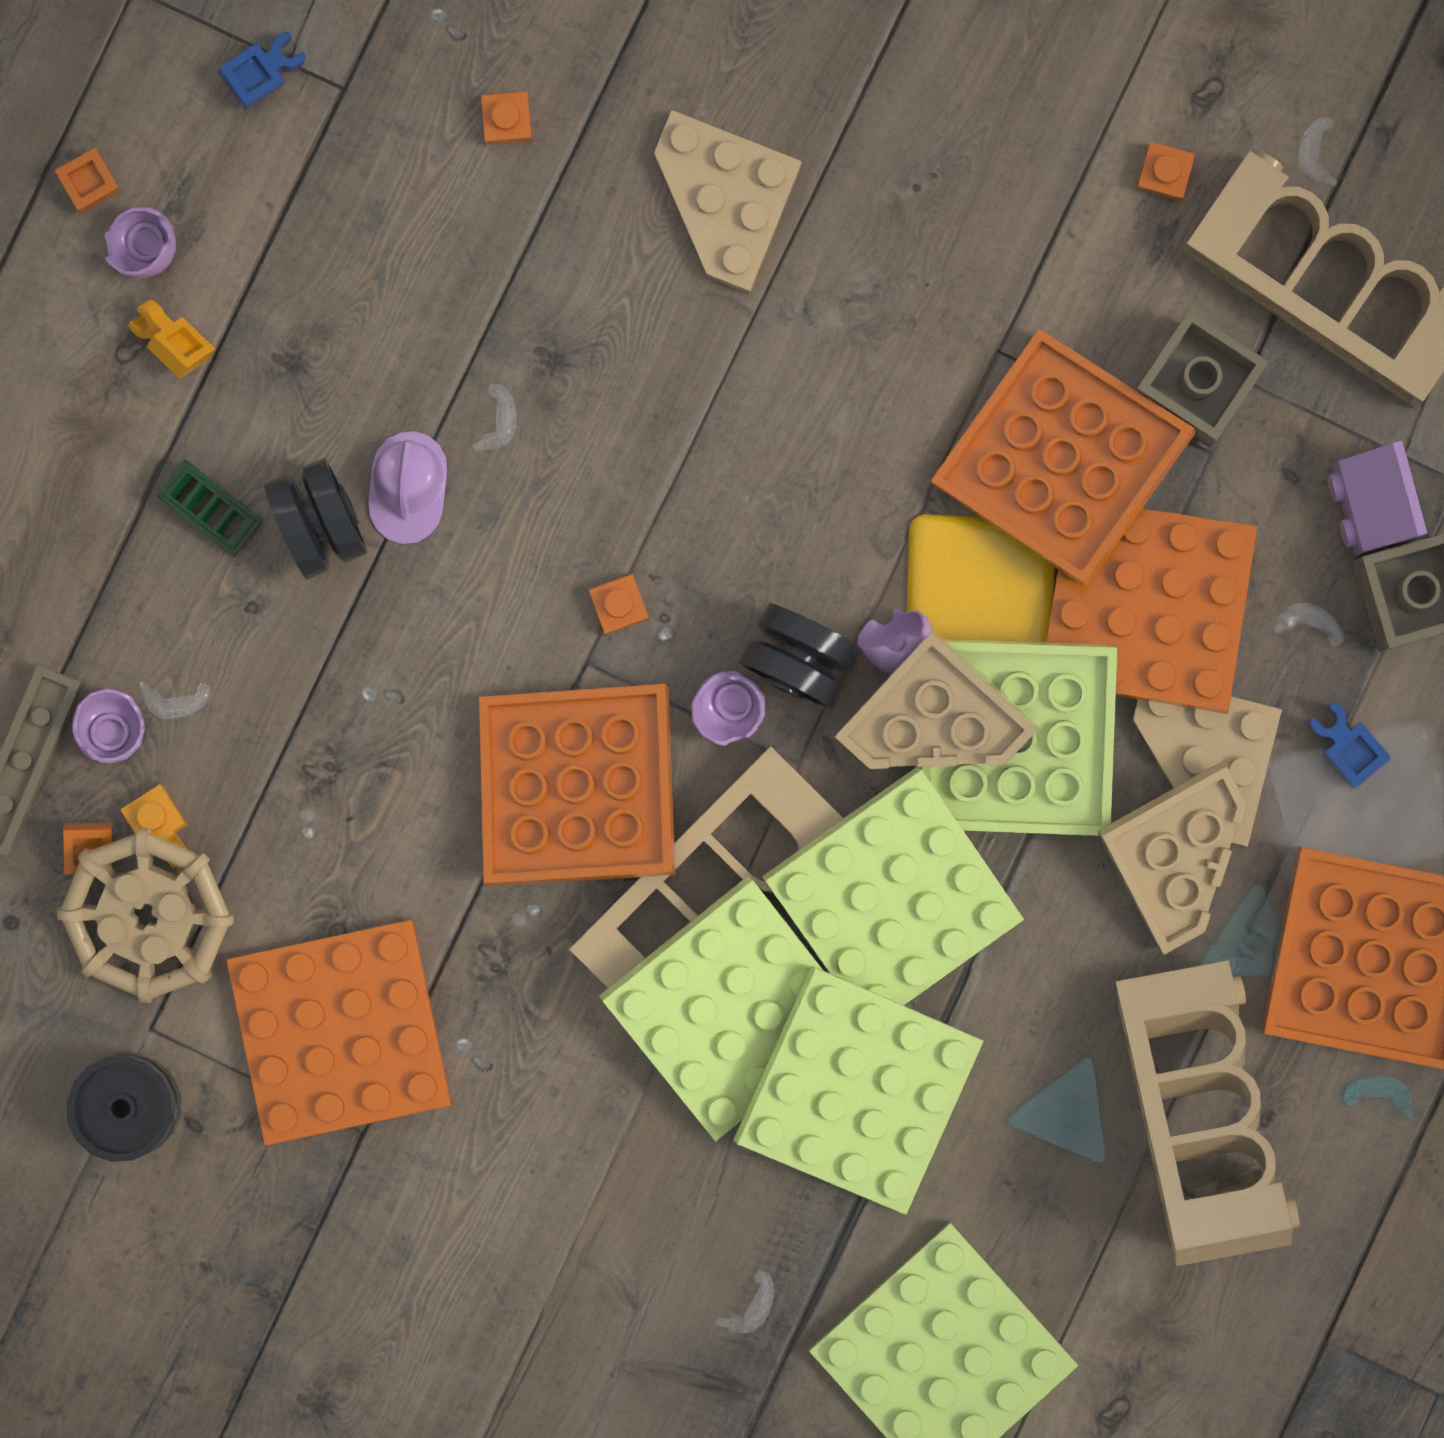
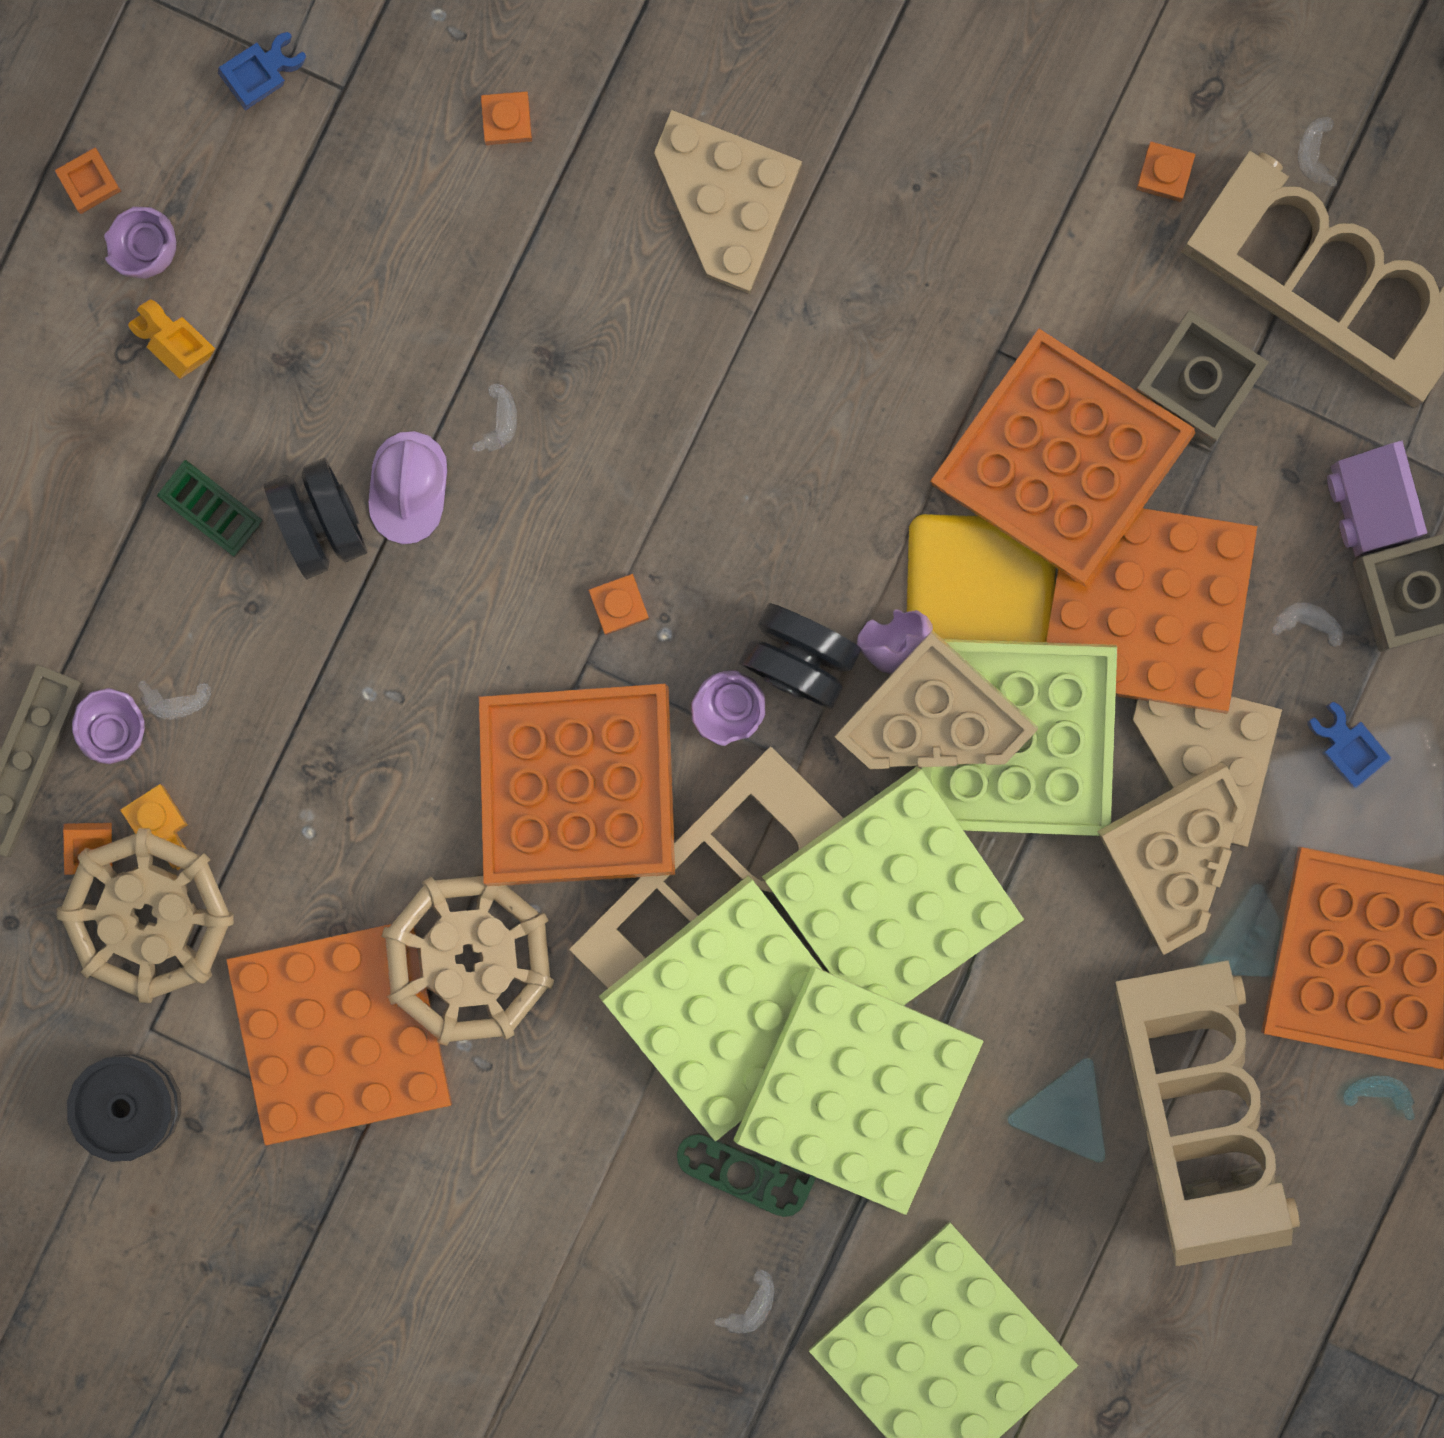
(450, 980): none -> tan plate
(765, 1176): none -> dark green beam

